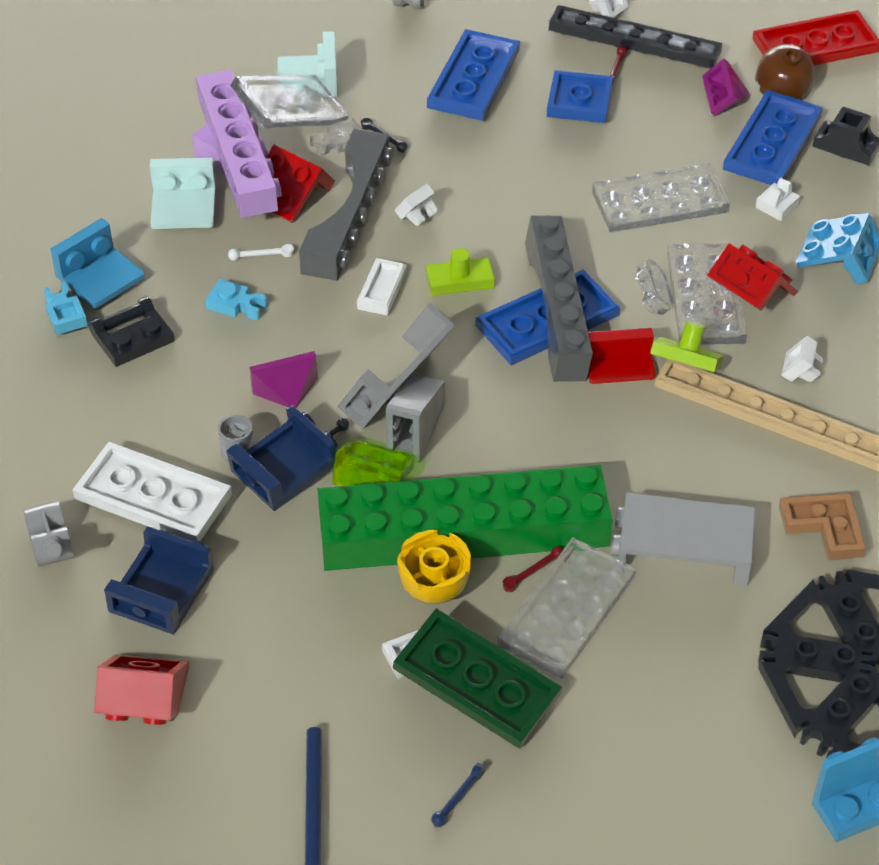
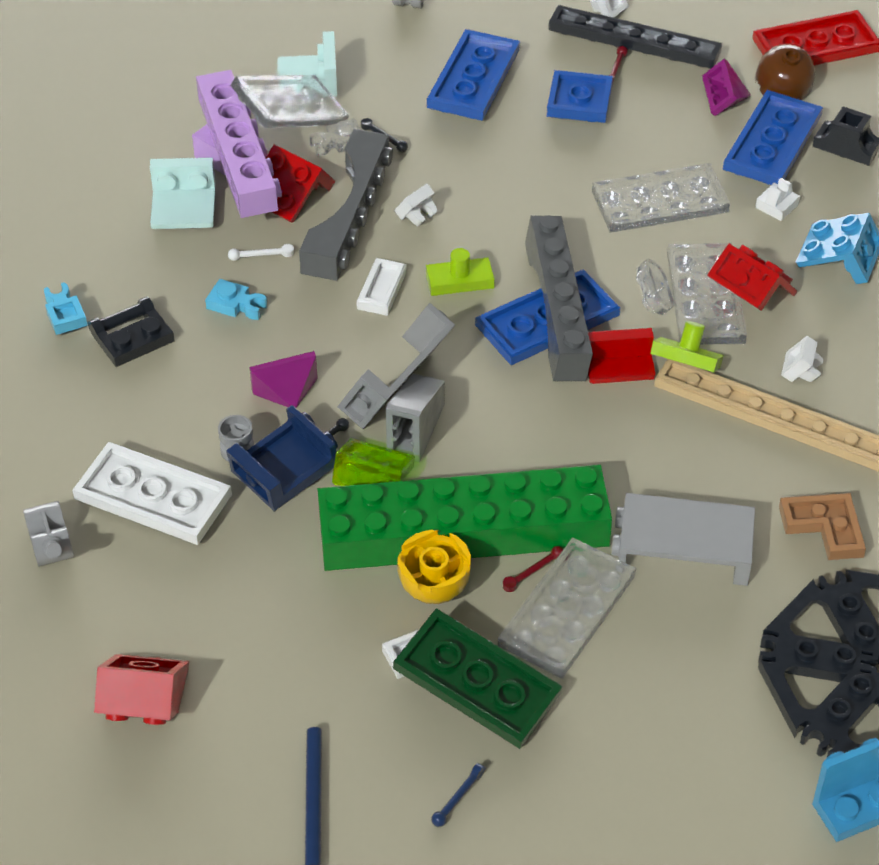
(93, 265): dark azure bracket -> none
(161, 581): dark blue panel -> none

